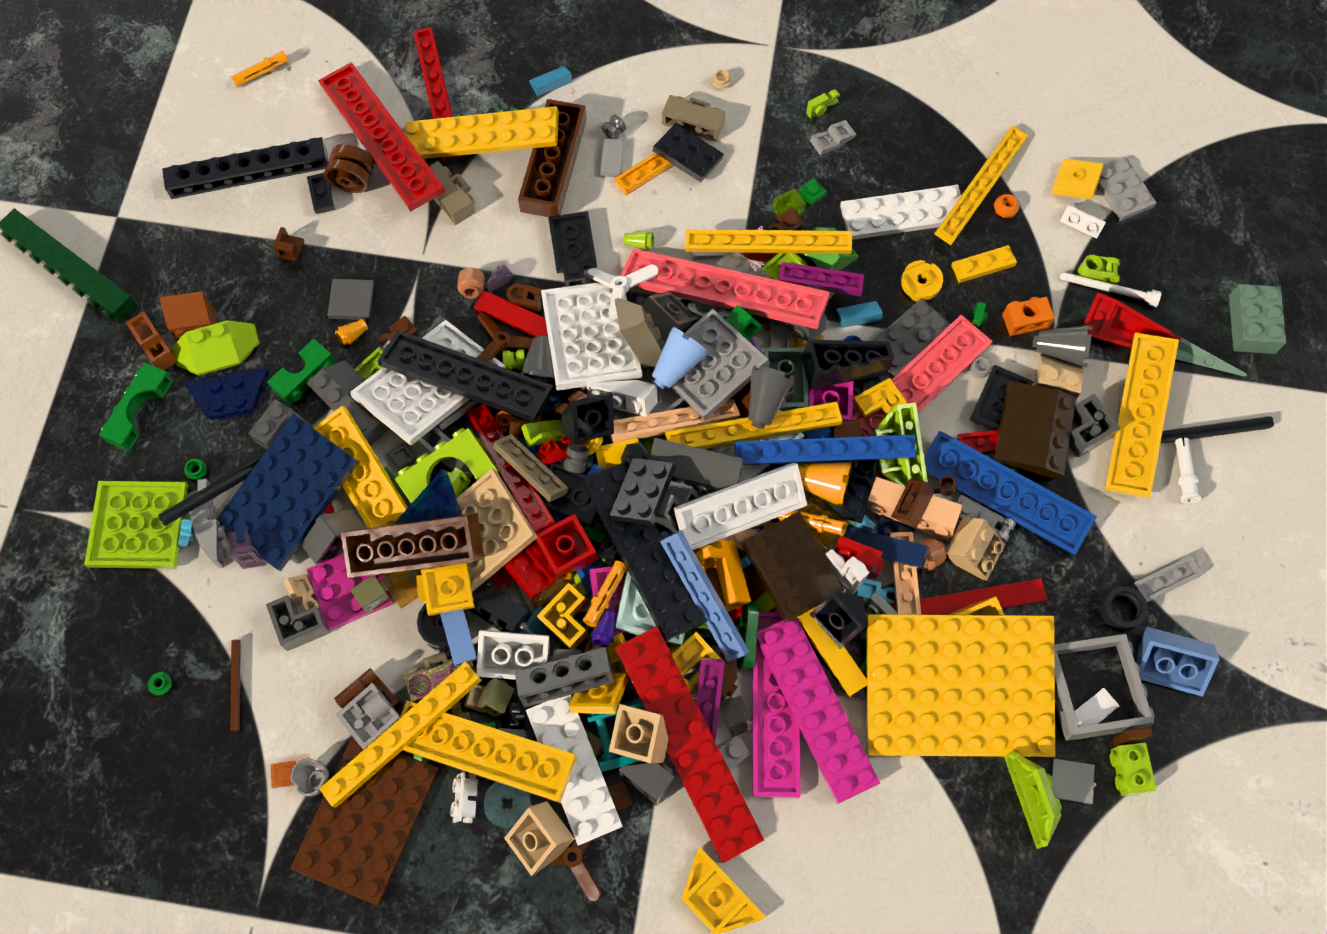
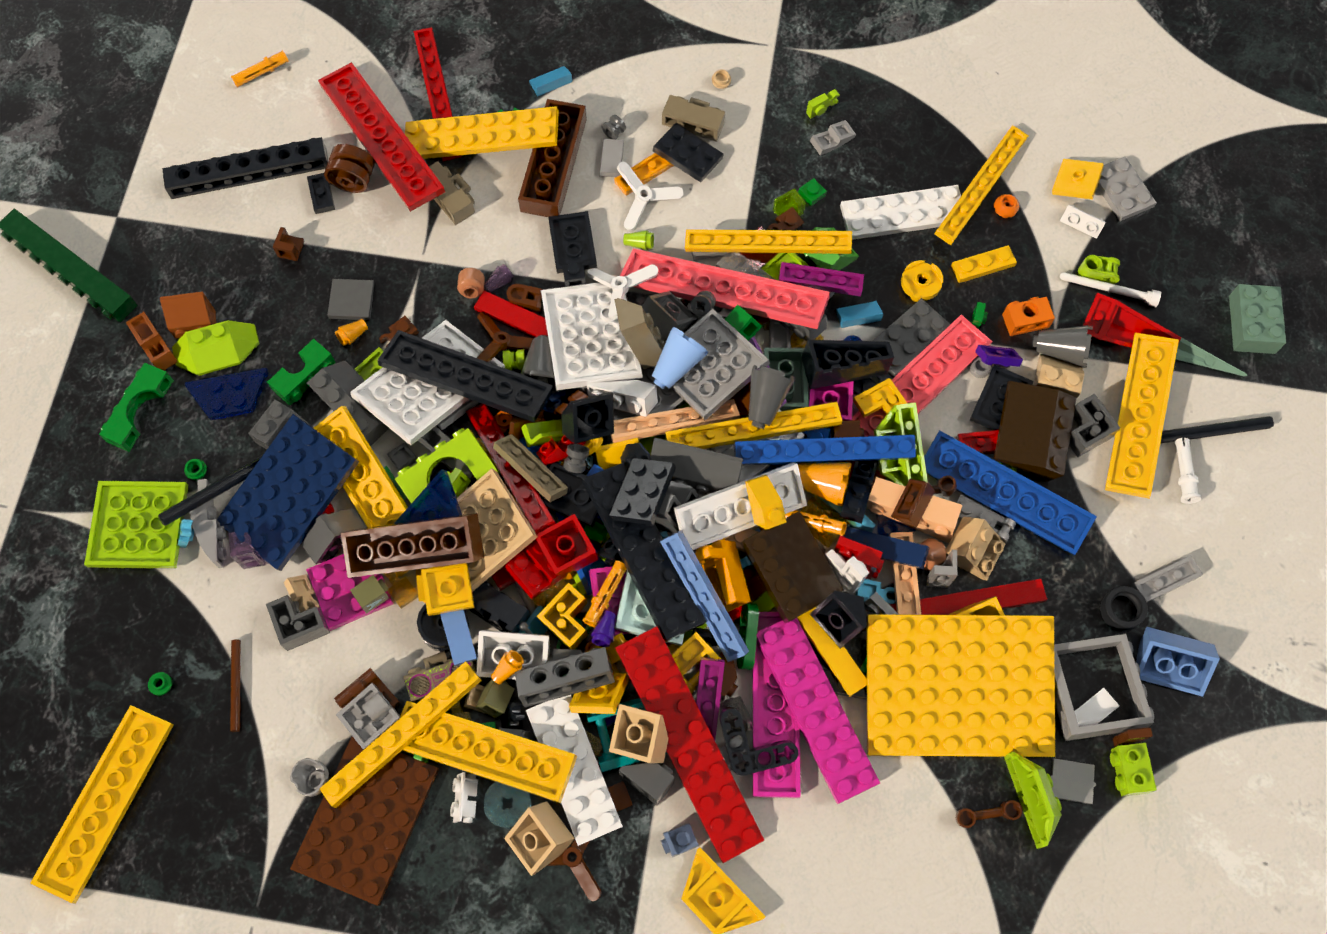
(102, 805): none -> yellow plate
(281, 774): clear orange tile -> none
(508, 665): none -> light orange cone
(640, 202): none -> white piece
(679, 840): none -> sand blue bracket
(703, 298): none -> dark grey wheel
(751, 755): none -> black beam
(765, 503): none -> yellow slope
(943, 575): none -> light grey panel
(998, 355): none -> dark purple plate
(1008, 809): none -> reddish brown bar

